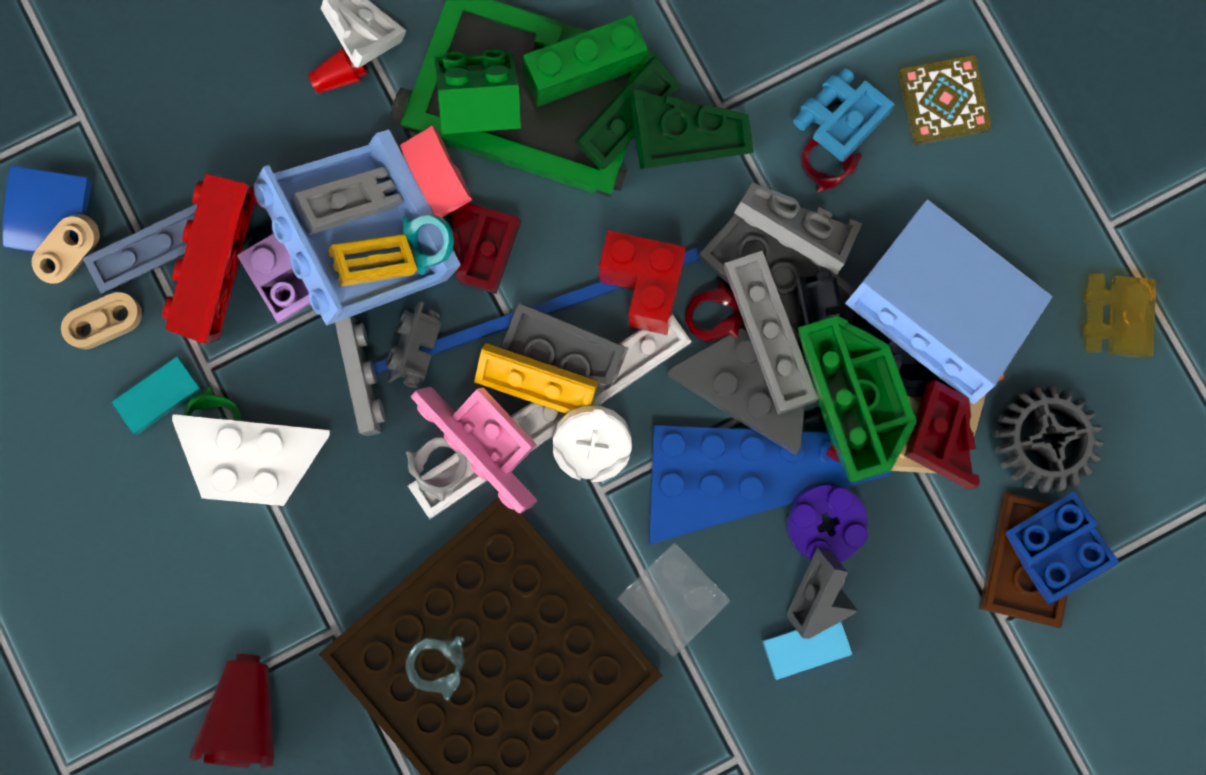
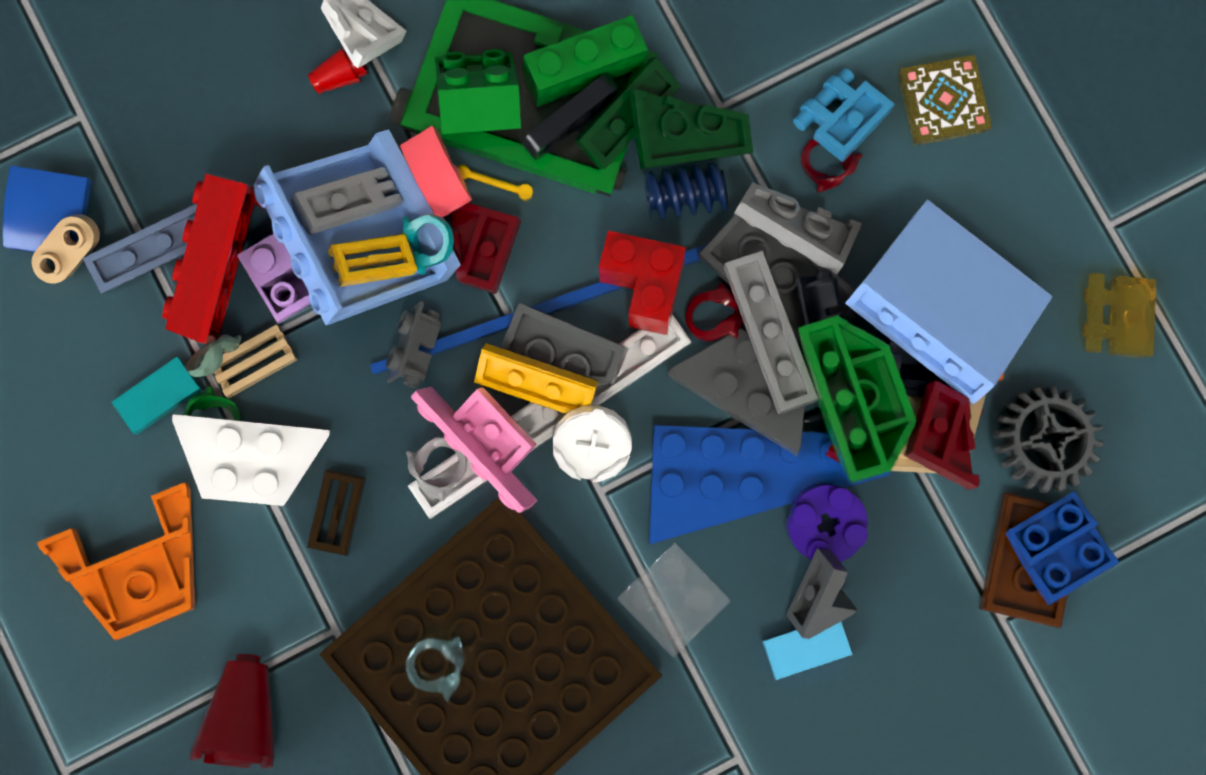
(103, 320): tan plate -> none
(141, 583): none -> orange wing
(212, 356): none -> sand green piece
(282, 344): none -> tan tile
(329, 546): none -> dark brown tile
(360, 376): light grey plate -> none
(524, 191): none -> yellow hinge
(570, 116): none -> black beam
(686, 190): none -> dark blue piece

